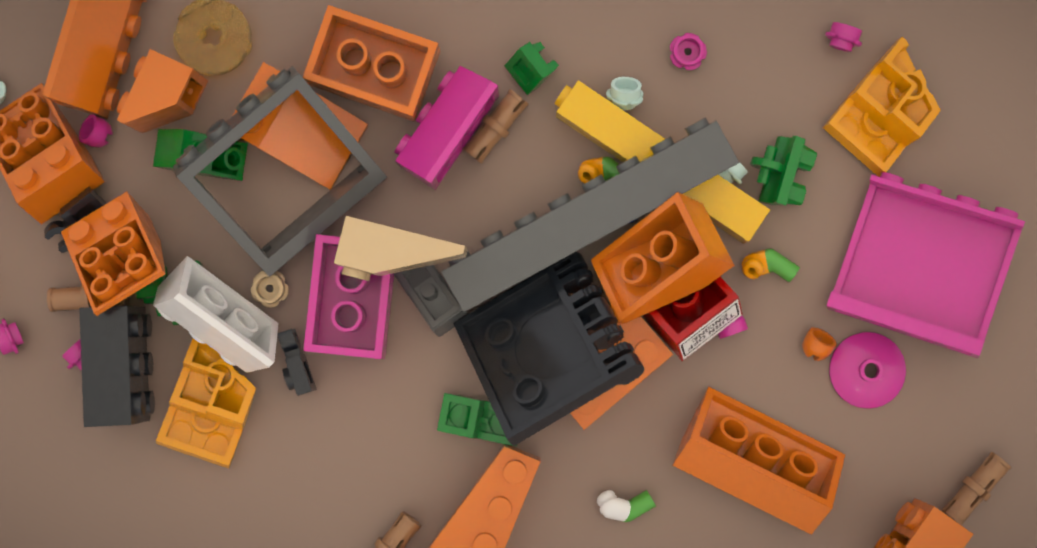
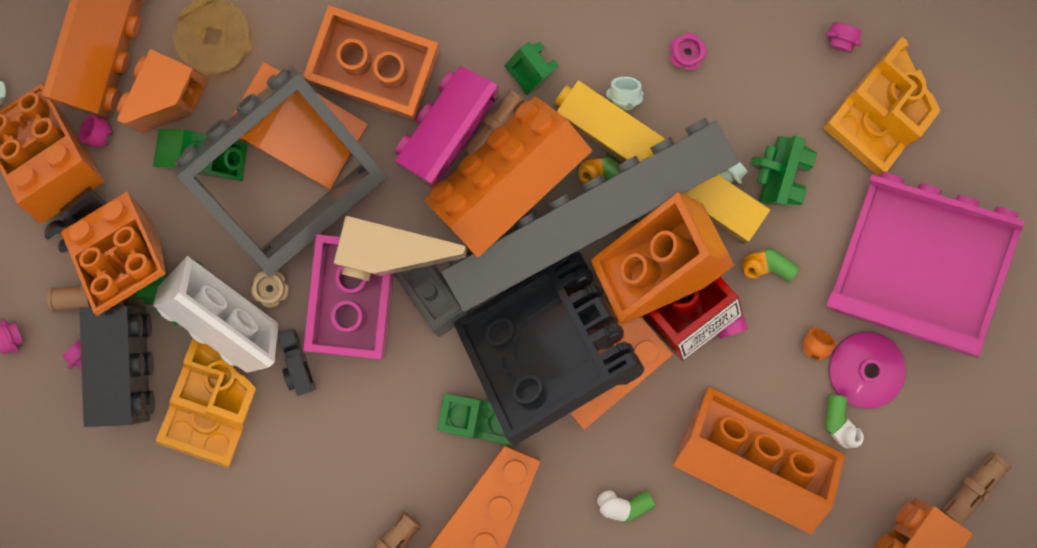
(507, 175): none -> orange brick
(839, 425): none -> arm

